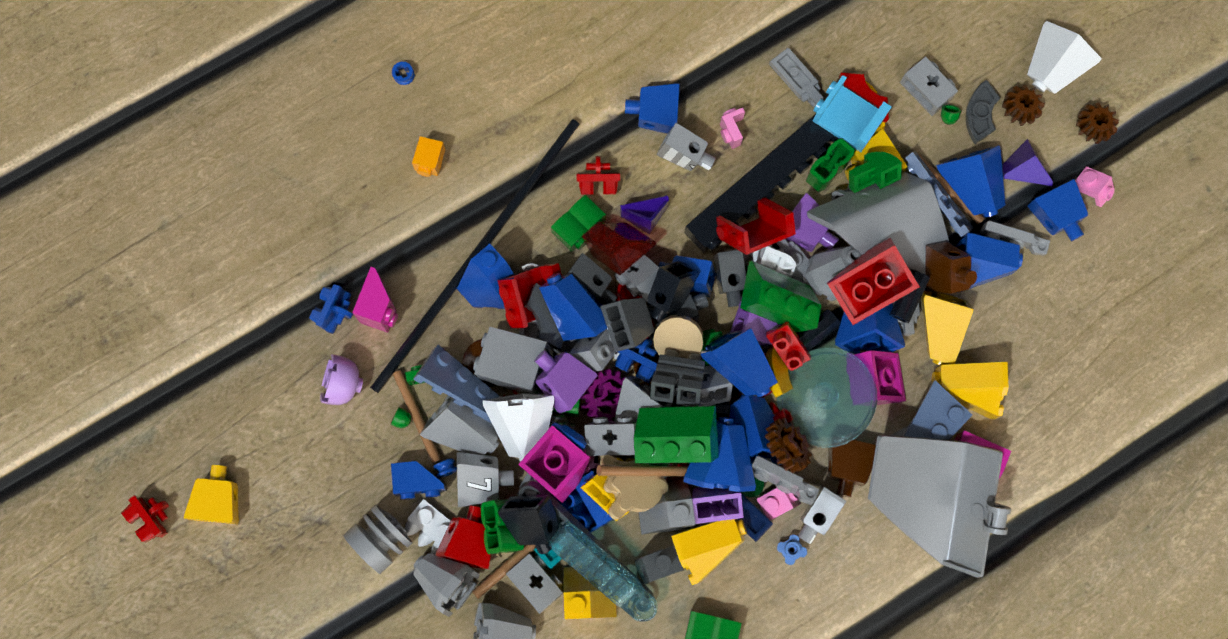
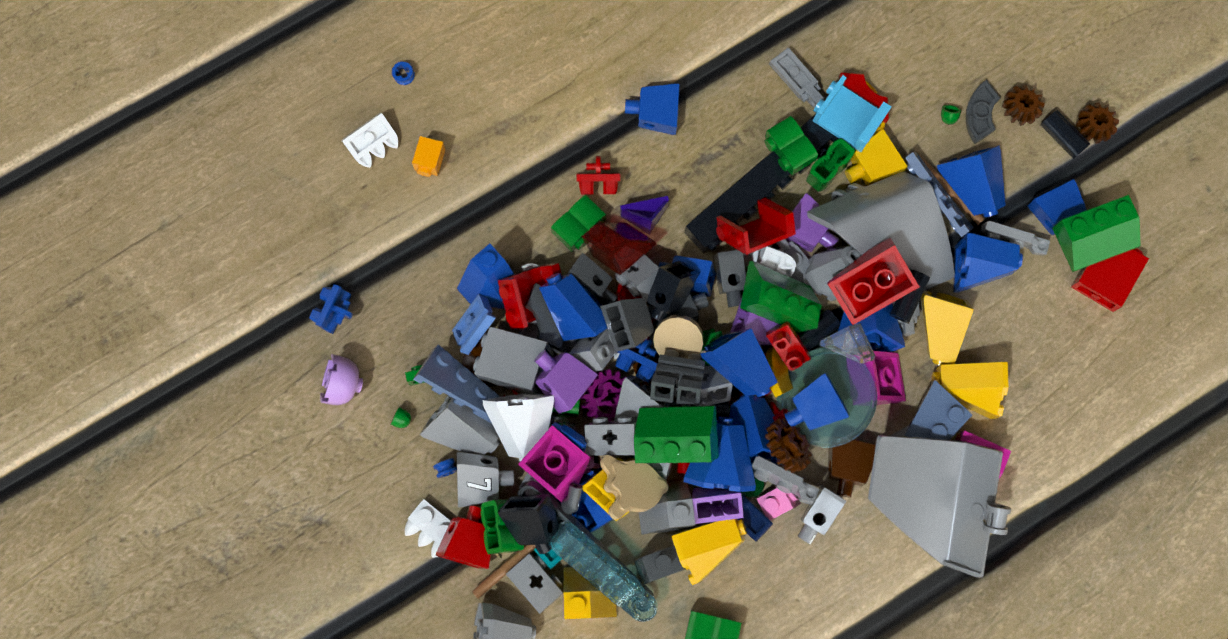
(140, 509): red hips -> none
(214, 499): yellow torso -> none
(369, 139): none -> white plate
(375, 304): dark pink slope -> none
(377, 539): light grey wheel -> none
(413, 479): blue slope -> none
(416, 414): medium nougat bar -> none
(445, 581): light grey cone -> none
(473, 324): none -> medium blue plate
(487, 239): black piece -> none
(571, 502): none -> dark grey arm
(631, 470): medium nougat bar -> none
(685, 149): light grey torso -> none
(730, 131): bright pink bracket -> none
(784, 548): medium blue plate -> none
(790, 145): none -> green brick
(817, 405): none -> blue torso
(850, 343): none -> clear slope
(878, 169): green brick -> none
(931, 97): light grey brick -> none
(948, 268): reddish brown torso -> none
(1026, 166): dark purple slope -> none
(1059, 58): white slope -> none
(1065, 134): none -> black axle
(1096, 185): bright pink bracket -> none
(1099, 233): none -> green slope
(1111, 279): none -> red panel

